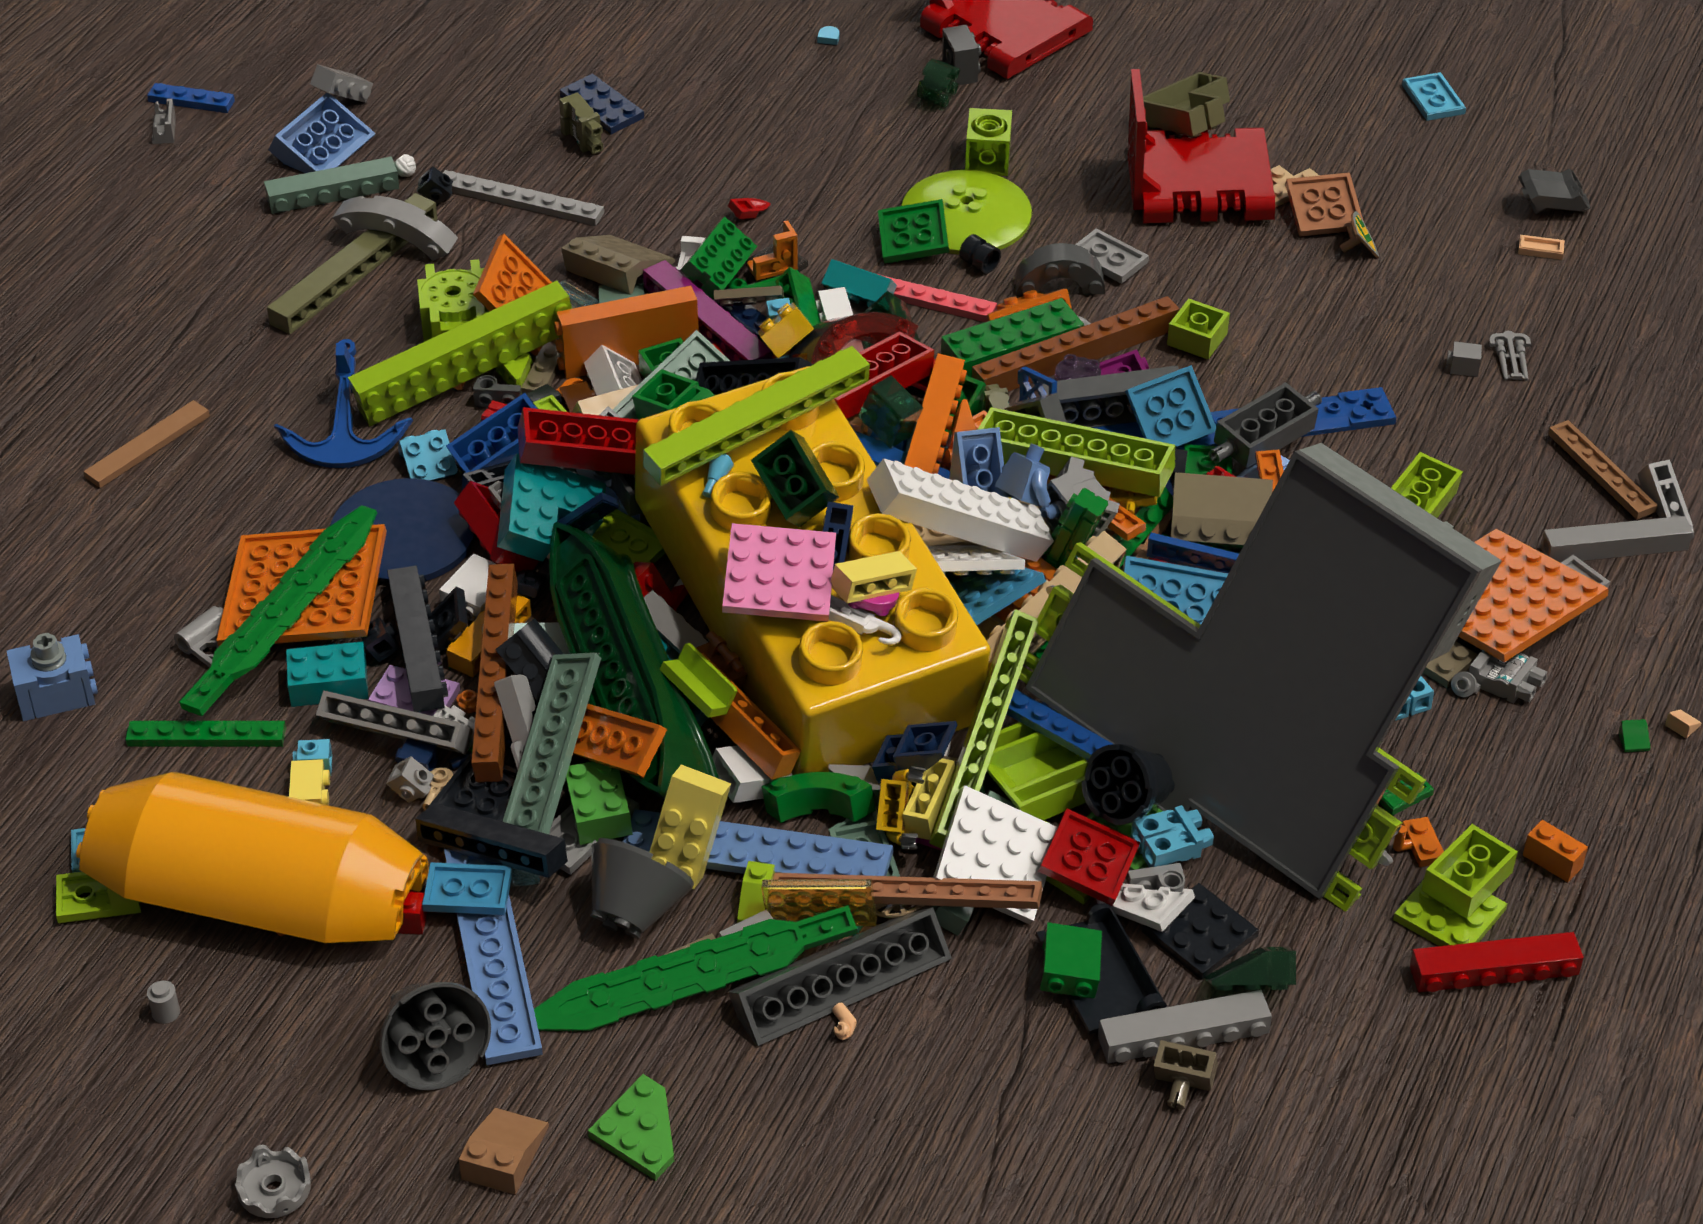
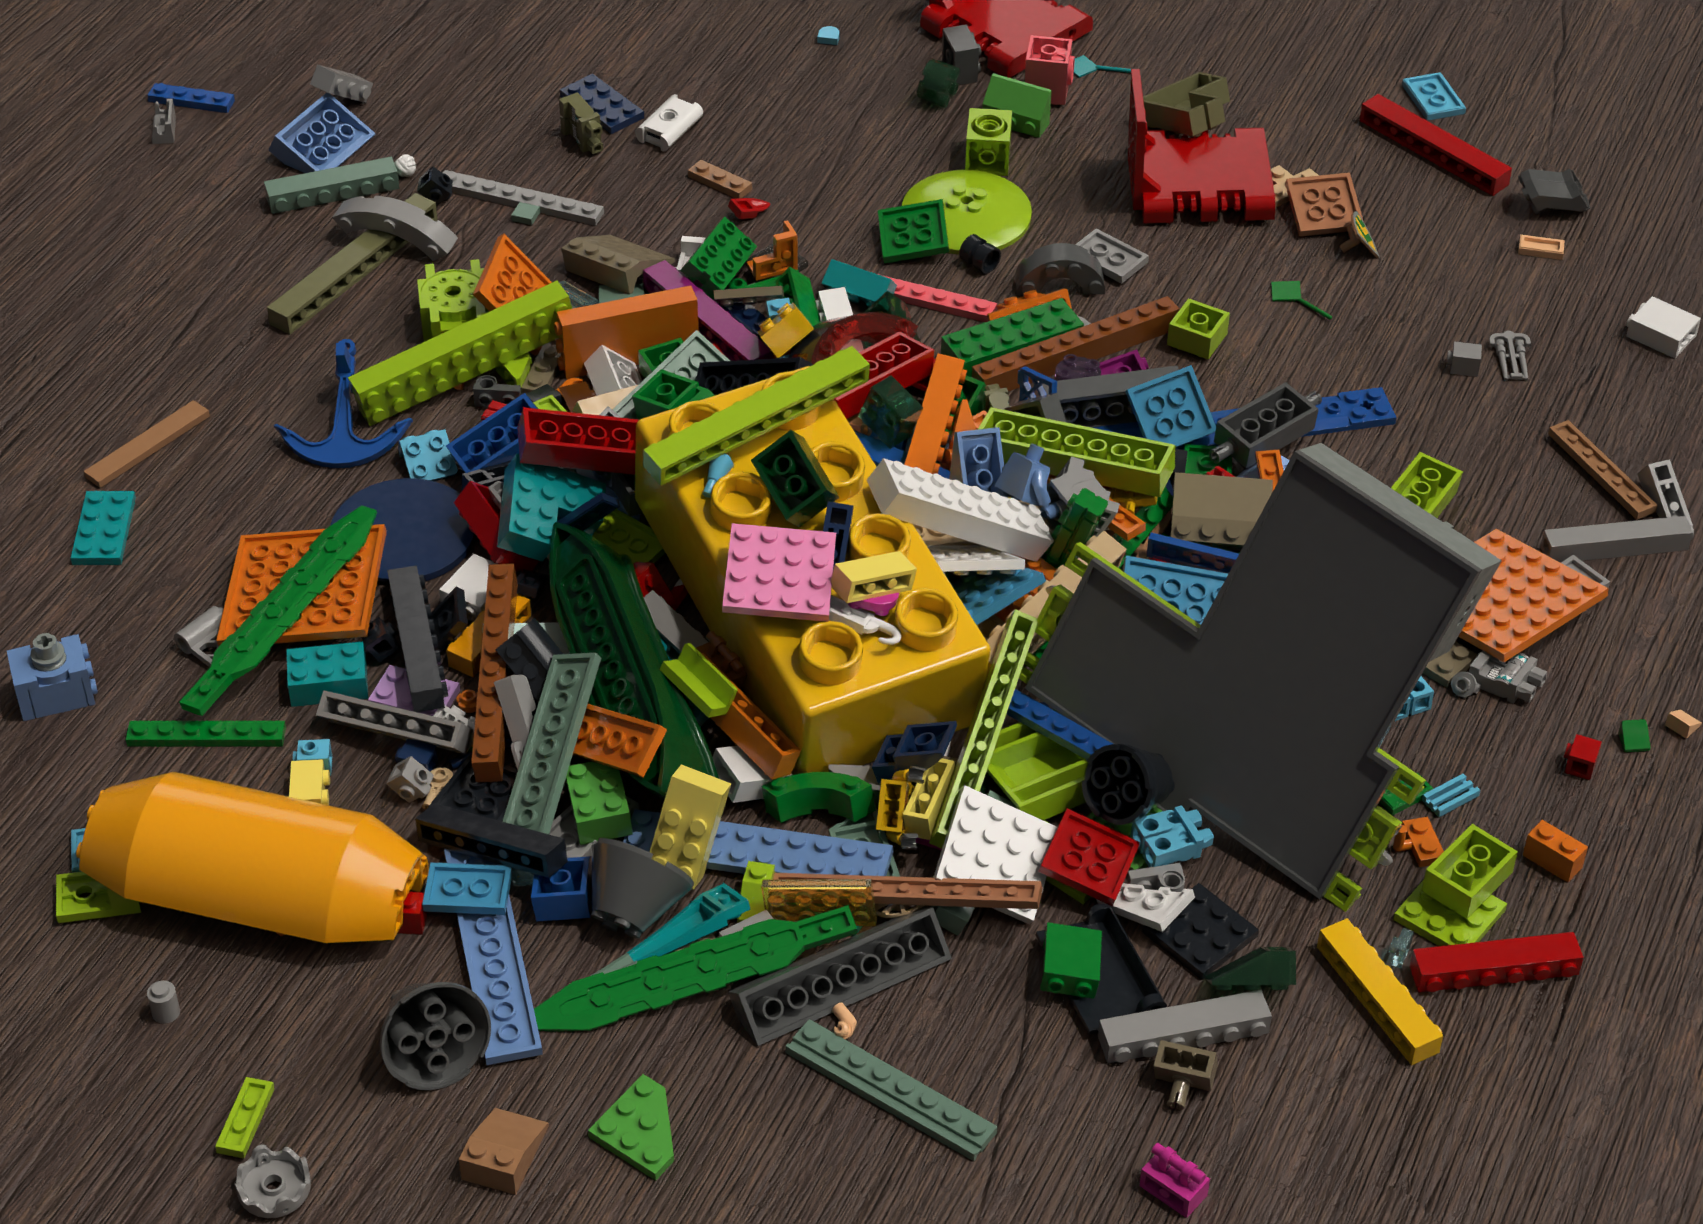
(103, 528): none -> teal plate
(245, 1117): none -> lime plate
(525, 213): none -> sand green tile
(565, 893): none -> blue brick
(669, 122): none -> white piece
(698, 919): none -> teal plate
(720, 179): none -> medium nougat plate
(891, 1090): none -> sand green plate
(1027, 101): none -> bright green slope
(1050, 66): none -> coral brick
(1085, 66): none -> teal piece
(1174, 1180): none -> dark pink brick
(1291, 292): none -> green piece
(1380, 991): none -> yellow brick
(1400, 947): none -> clear light blue plate
(1435, 144): none -> red brick
(1448, 792): none -> medium azure tile
(1582, 756): none -> red brick
(1663, 327): none -> white brick

